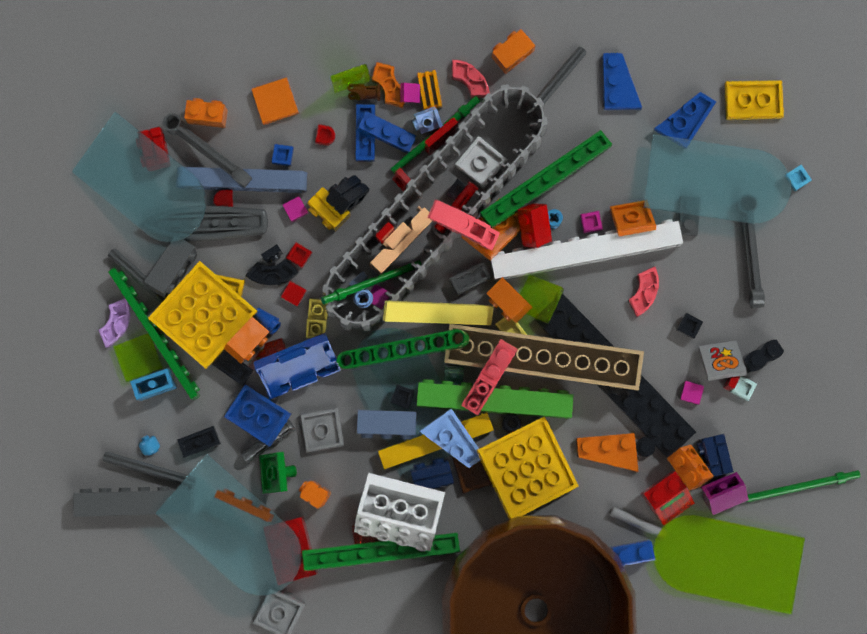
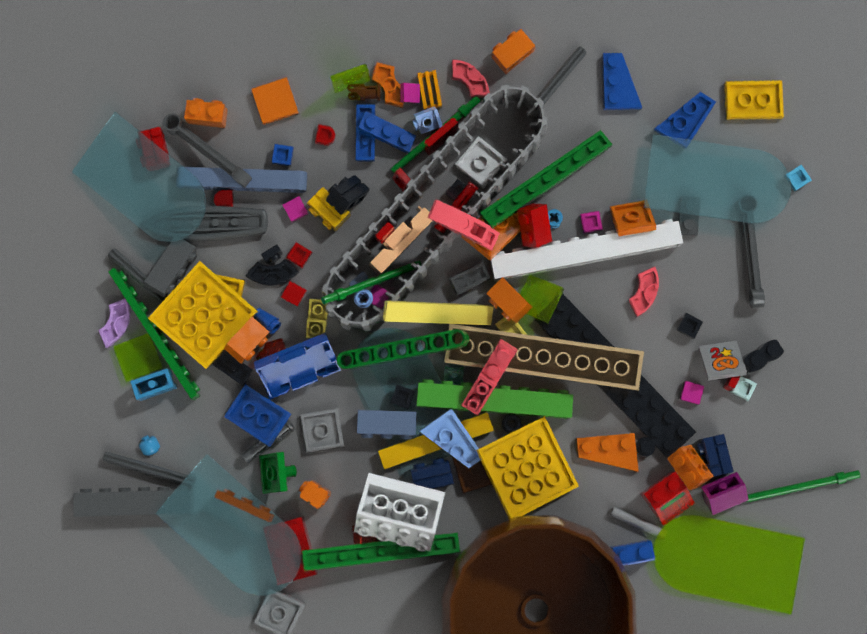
(199, 441): black plate -> none

